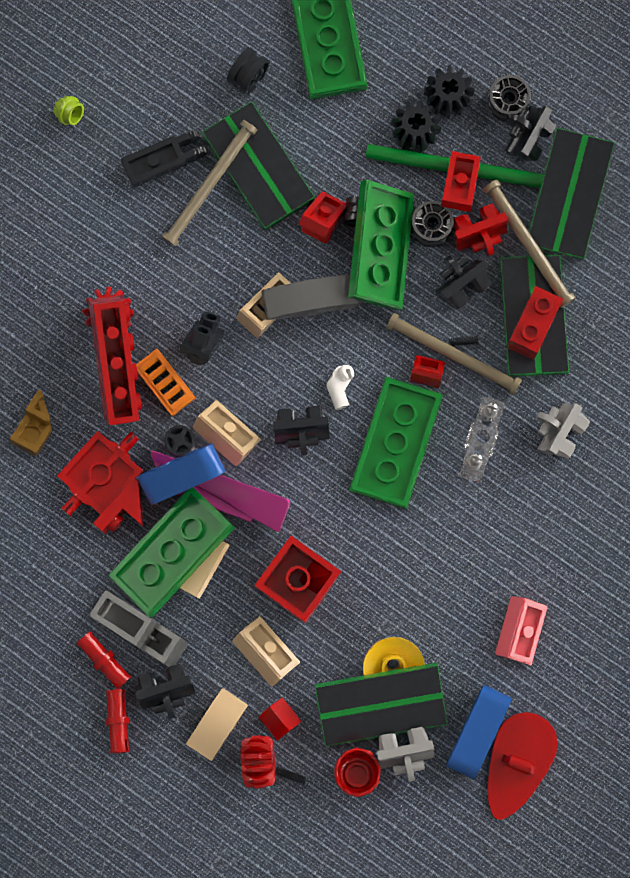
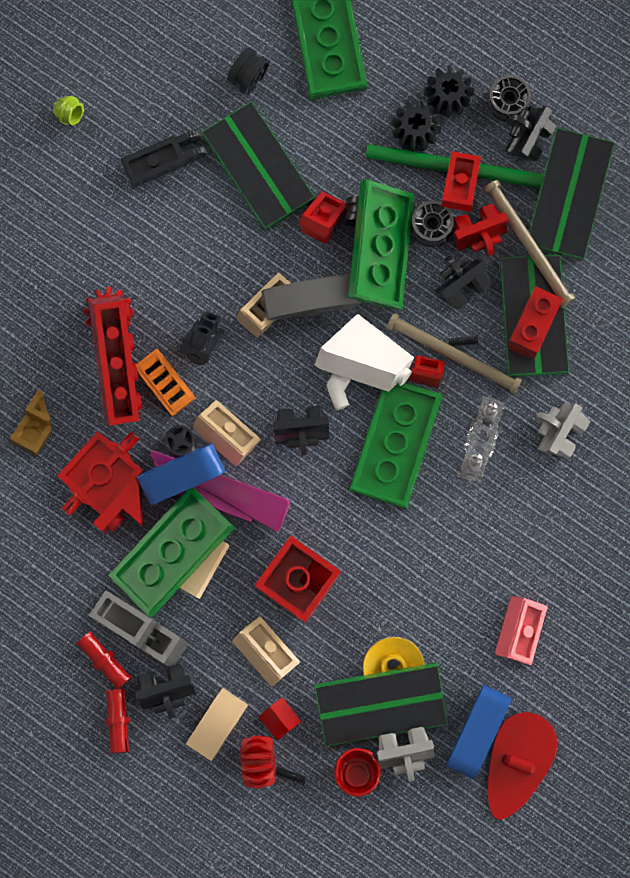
(209, 183): dark tan bar -> none
(365, 356): none -> white slope

